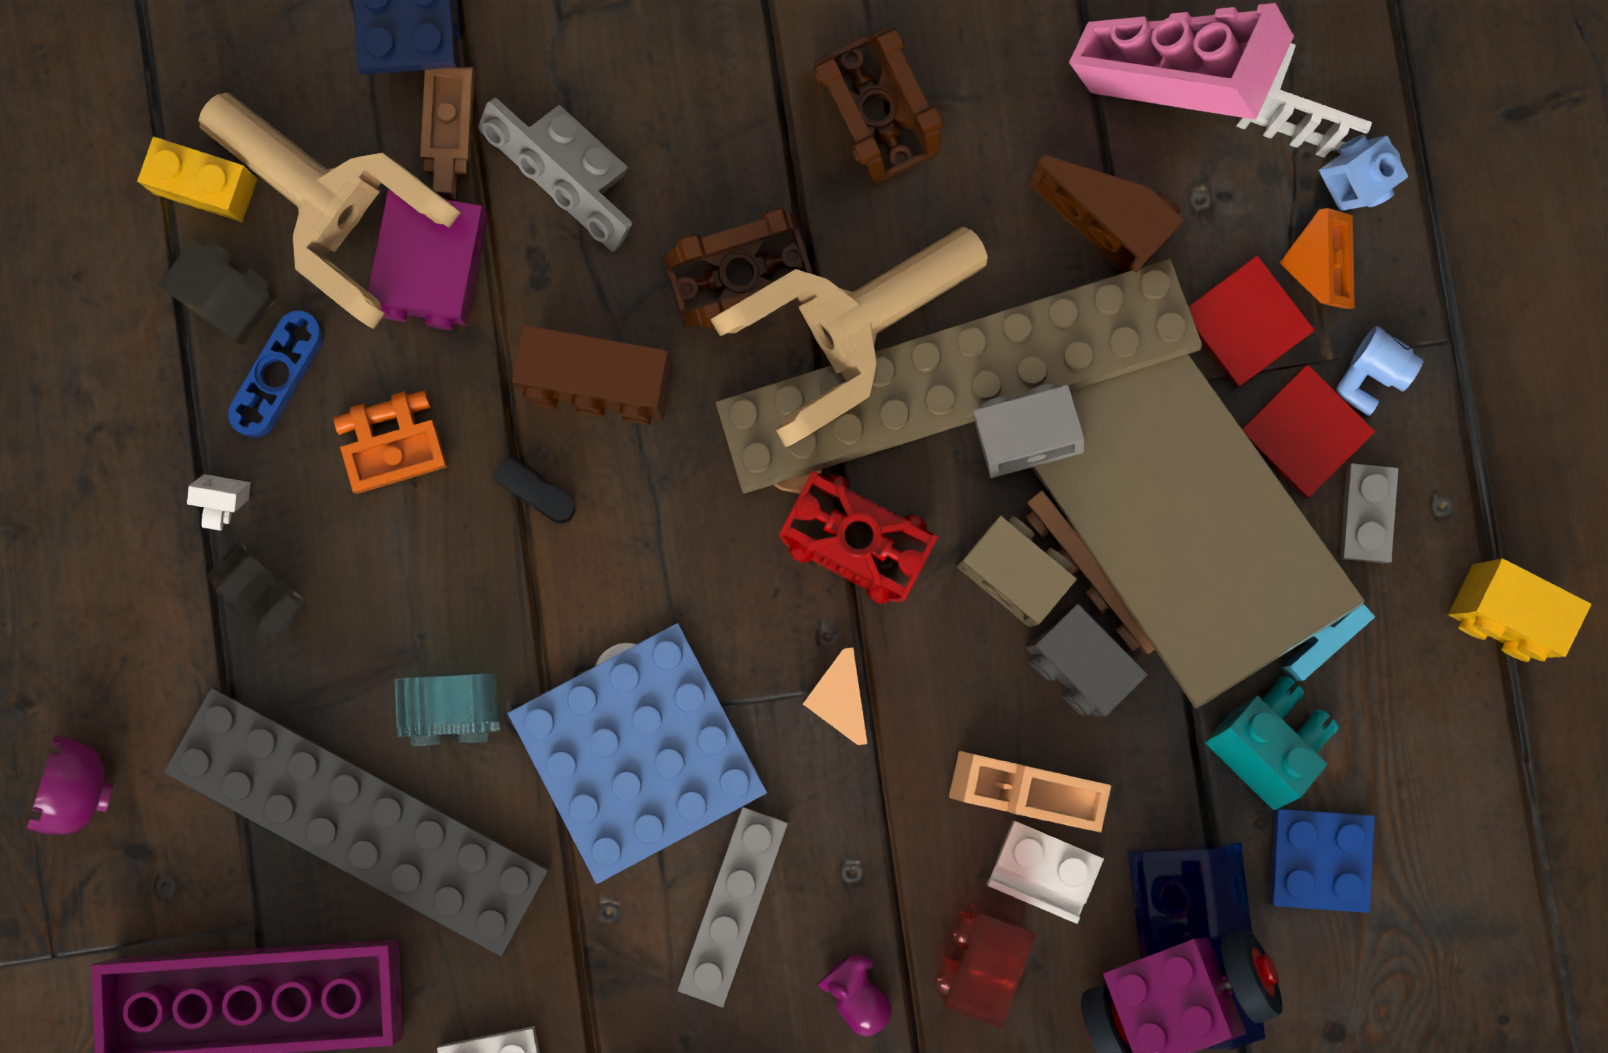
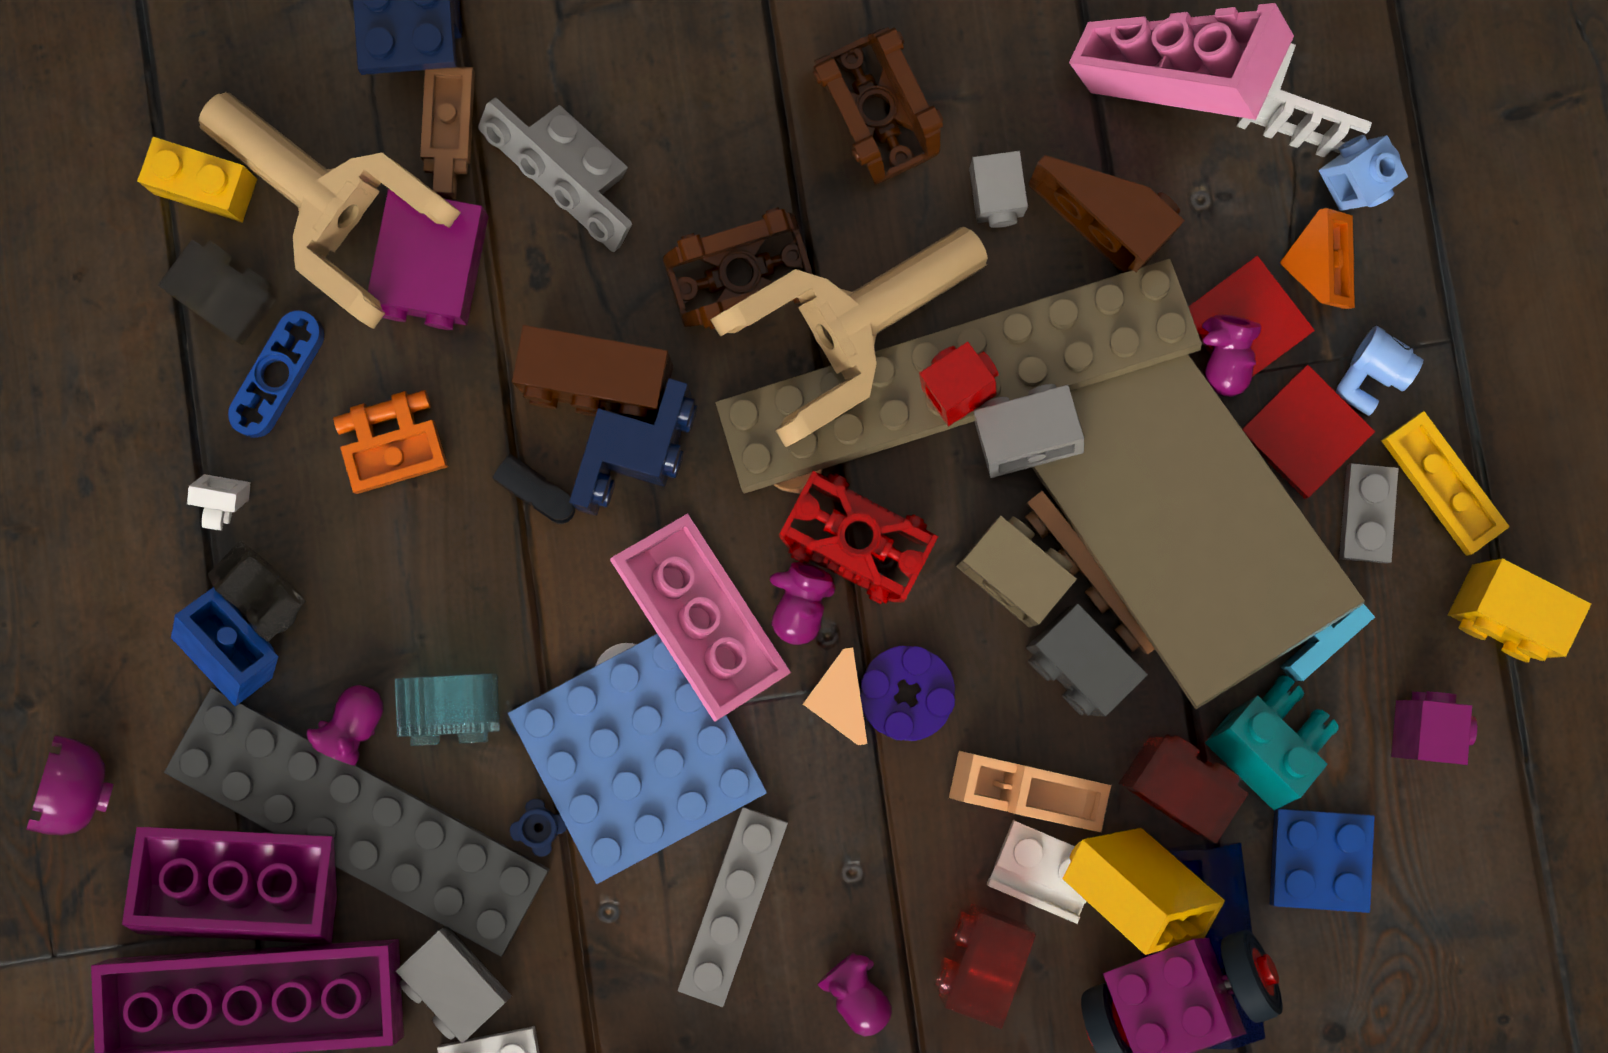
(224, 646): none -> blue brick
(232, 885): none -> magenta slope
(352, 722): none -> magenta animal
(452, 985): none -> light grey brick
(524, 828): none -> dark blue plate
(633, 448): none -> dark blue bracket
(700, 617): none -> bright pink slope
(801, 607): none -> magenta animal
(934, 700): none -> dark purple plate
(959, 381): none -> red brick
(998, 188): none -> light grey brick
(1142, 889): none -> yellow brick
(1184, 788): none -> clear red brick
(1232, 359): none -> magenta animal
(1433, 728): none -> magenta brick
(1445, 483): none -> yellow plate

